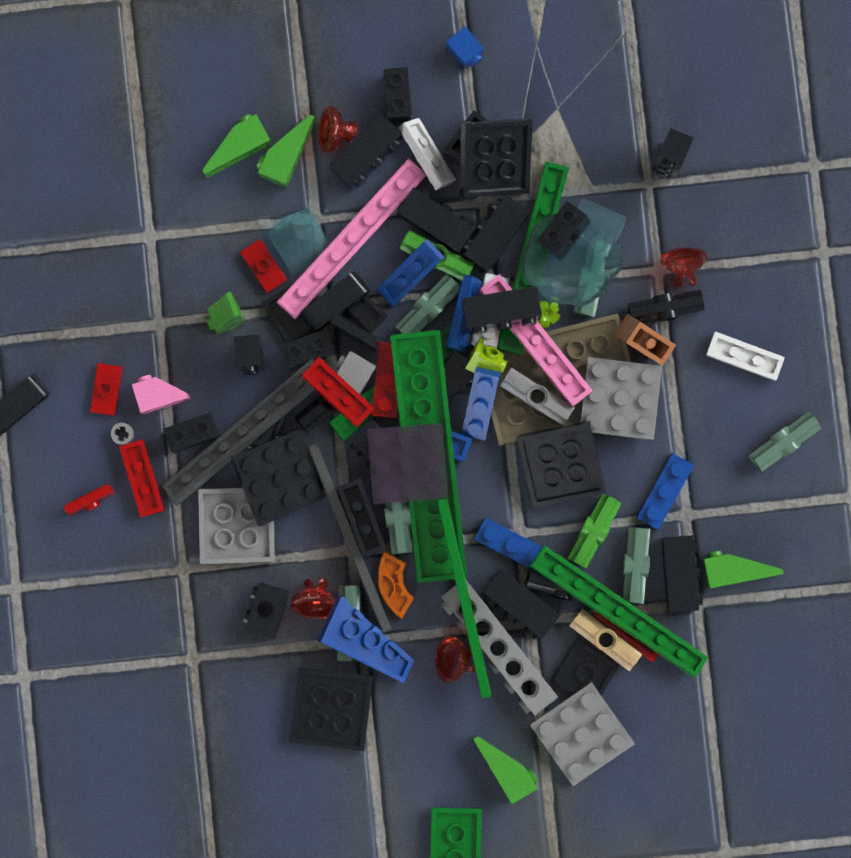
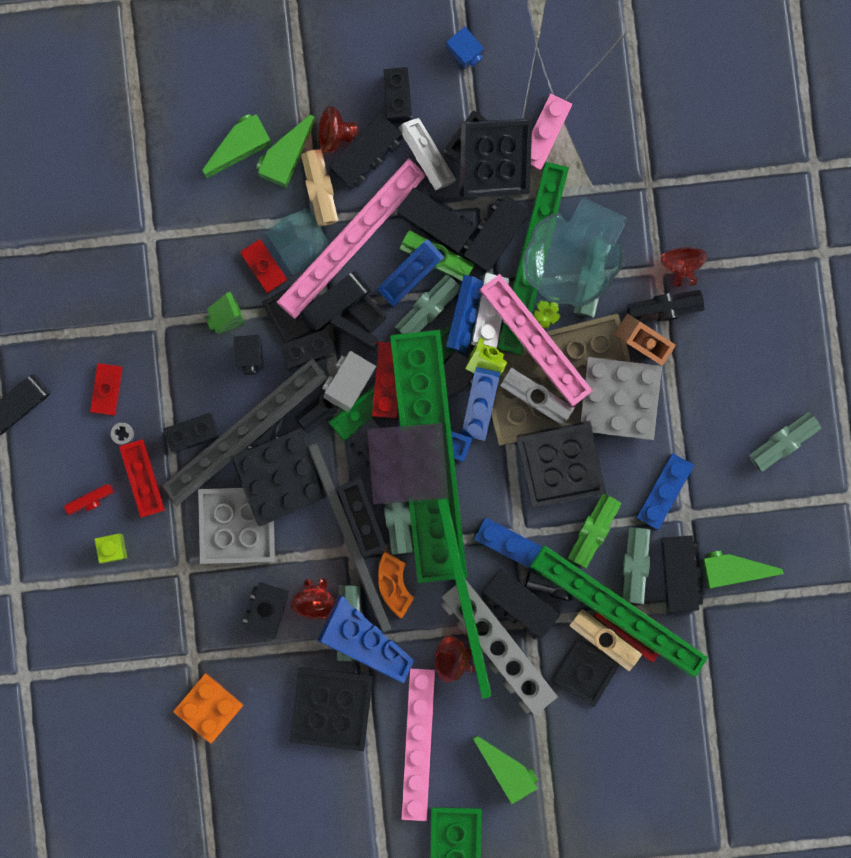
(111, 548): none -> lime brick
(156, 394): bright pink slope -> none
(208, 708): none -> orange plate
(319, 187): none -> tan piece
(337, 392): red plate -> none
(418, 744): none -> bright pink plate
(501, 310): black brick -> none
(547, 129): none -> bright pink plate
(563, 231): black brick -> none
(582, 733): light grey plate -> none
(672, 154): black brick -> none
(745, 356): white plate -> none

